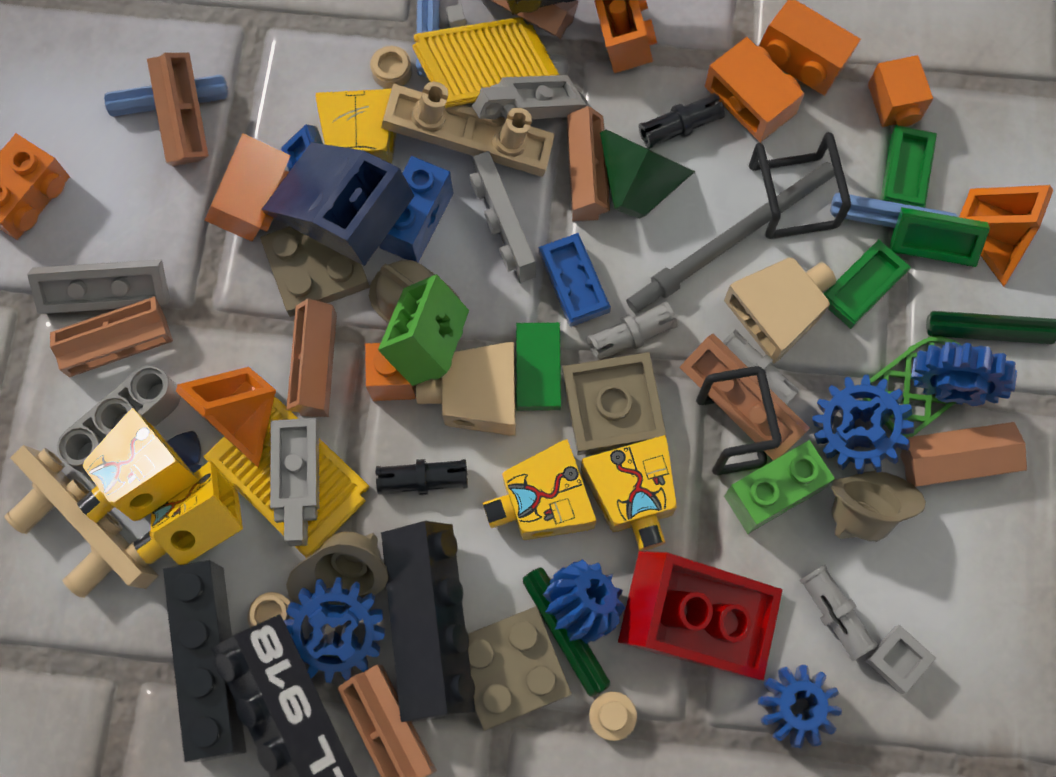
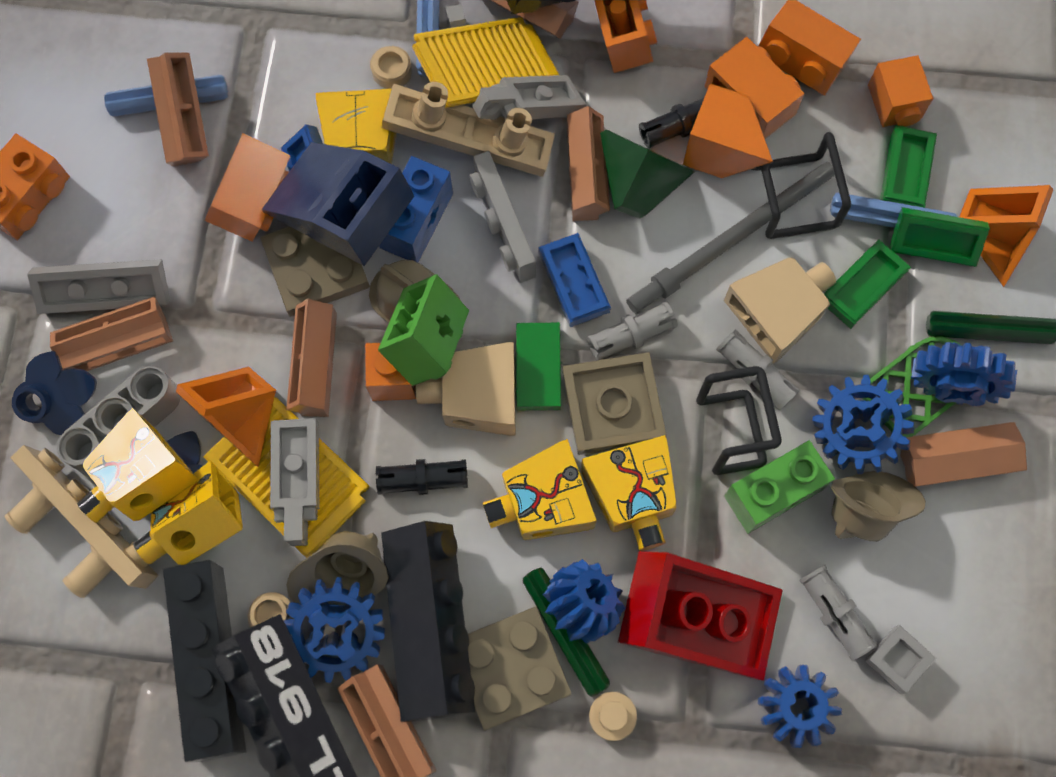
(58, 389): none -> dark blue plate
(726, 135): none -> orange slope
(742, 396): nougat plate -> none

